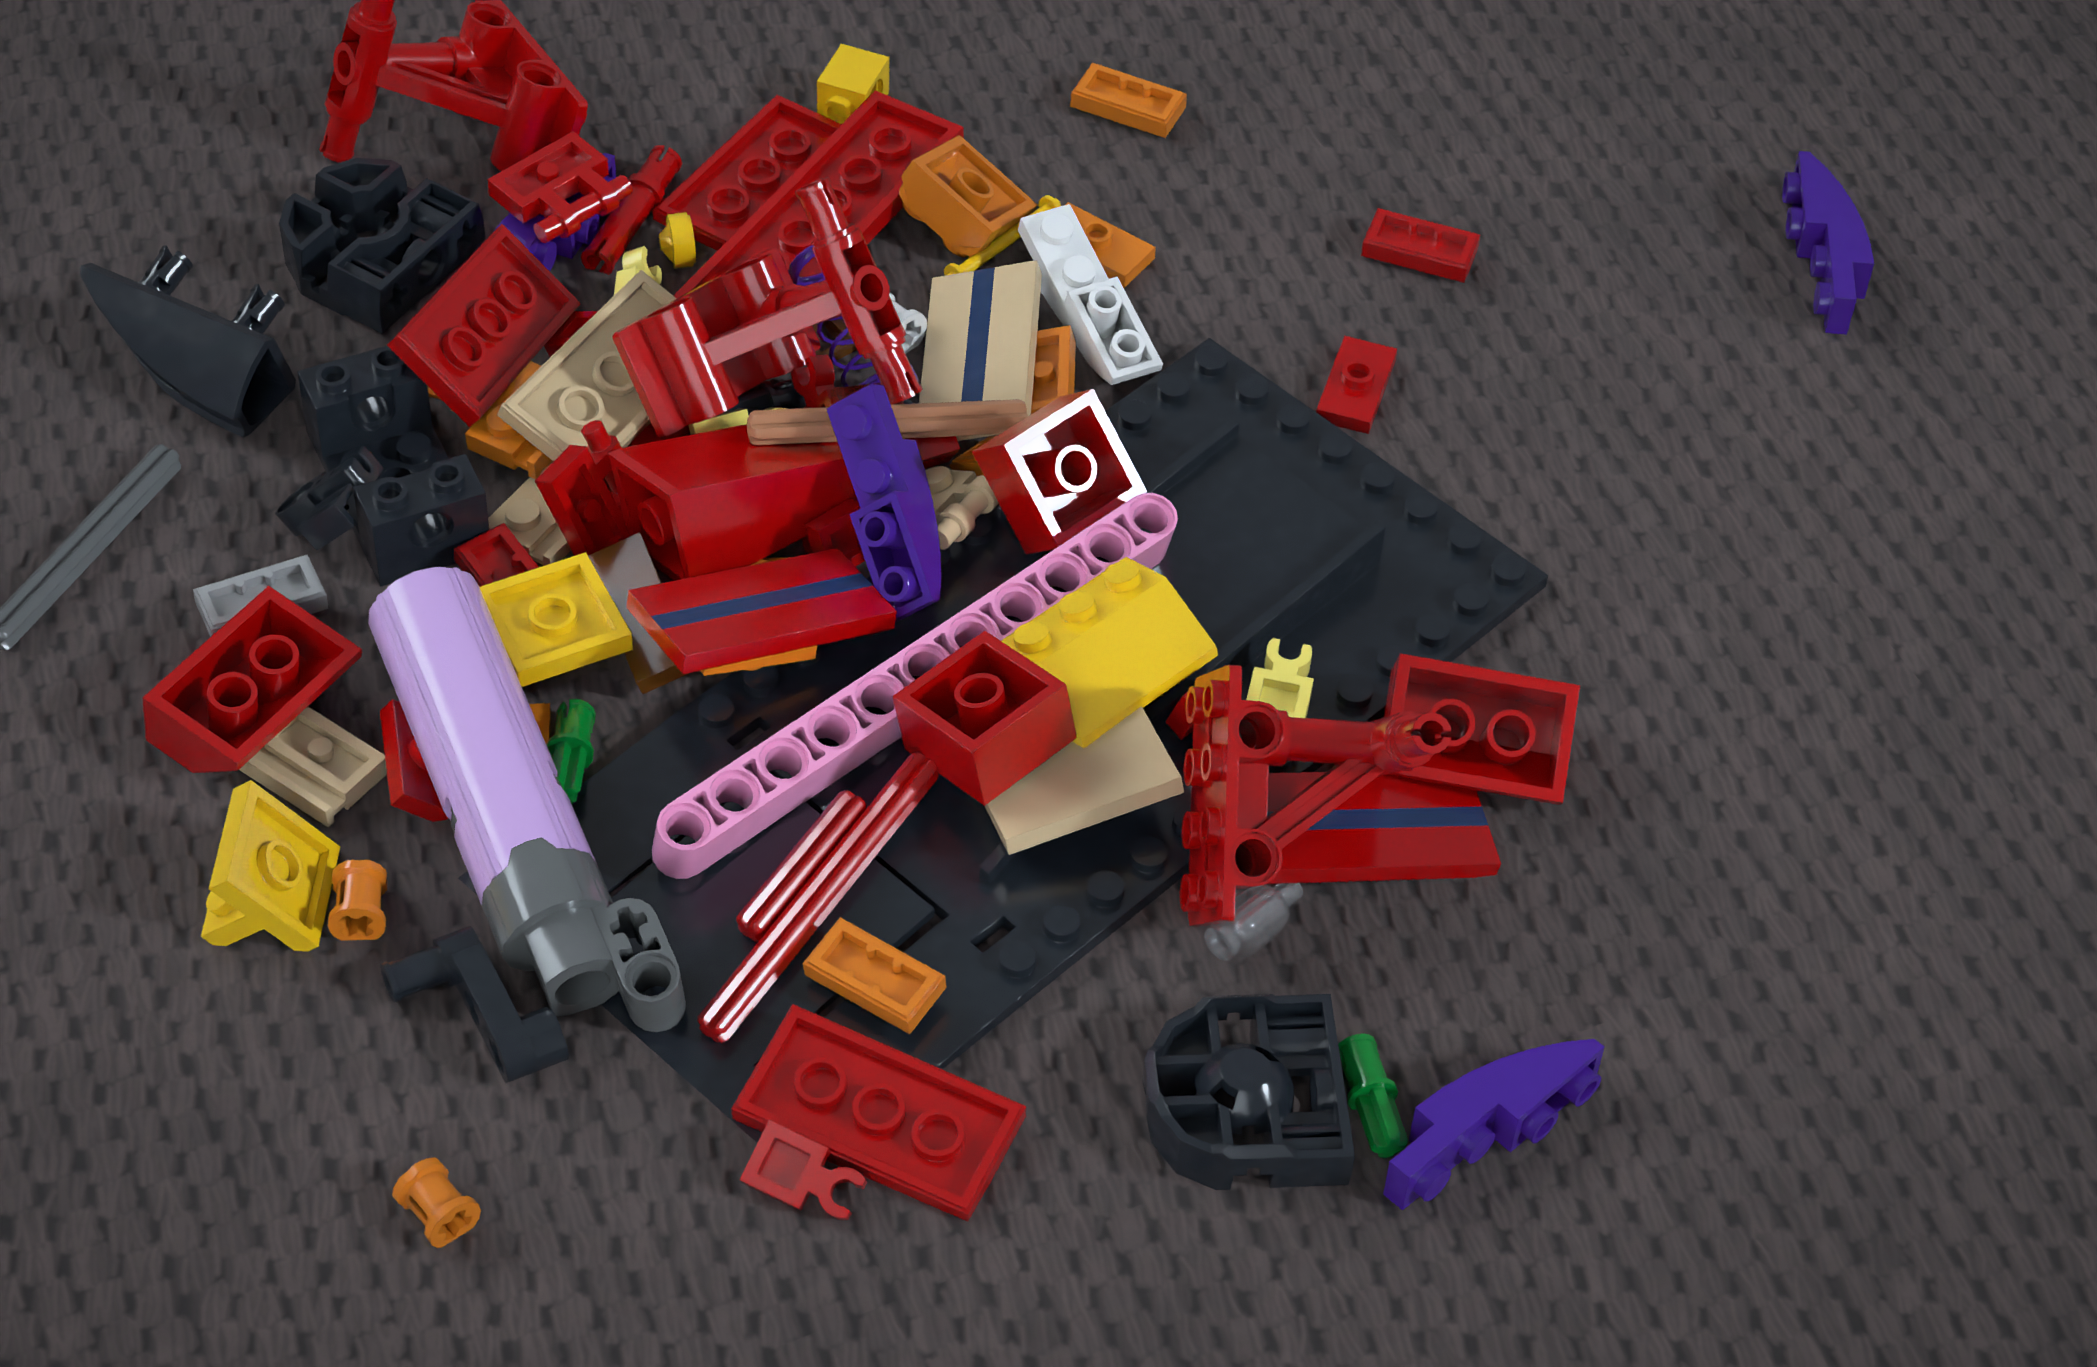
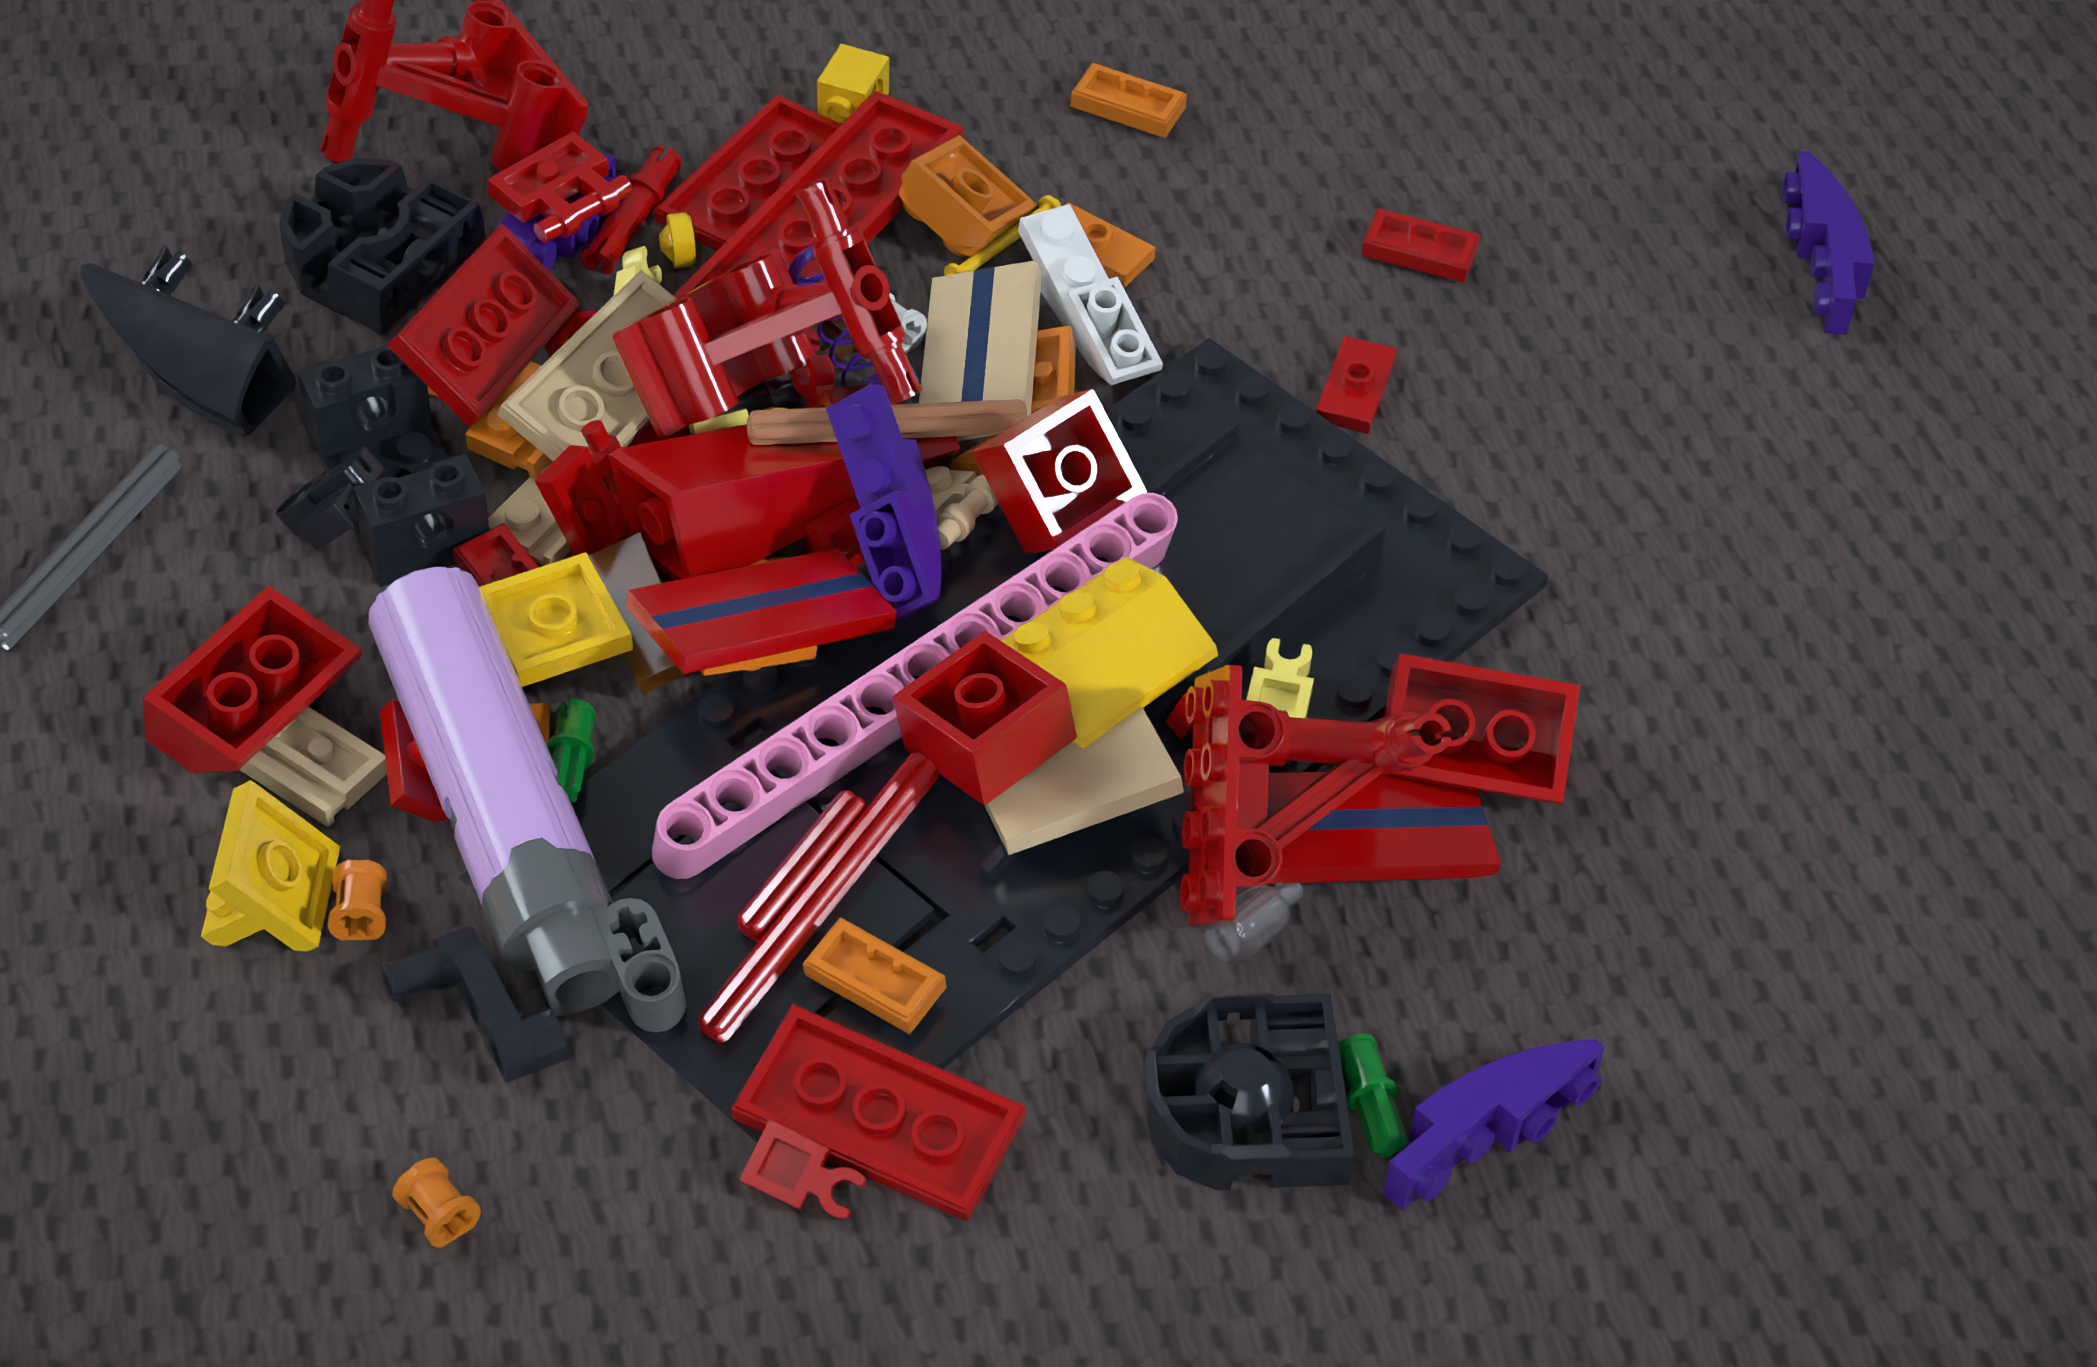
(291, 578): light grey plate -> none

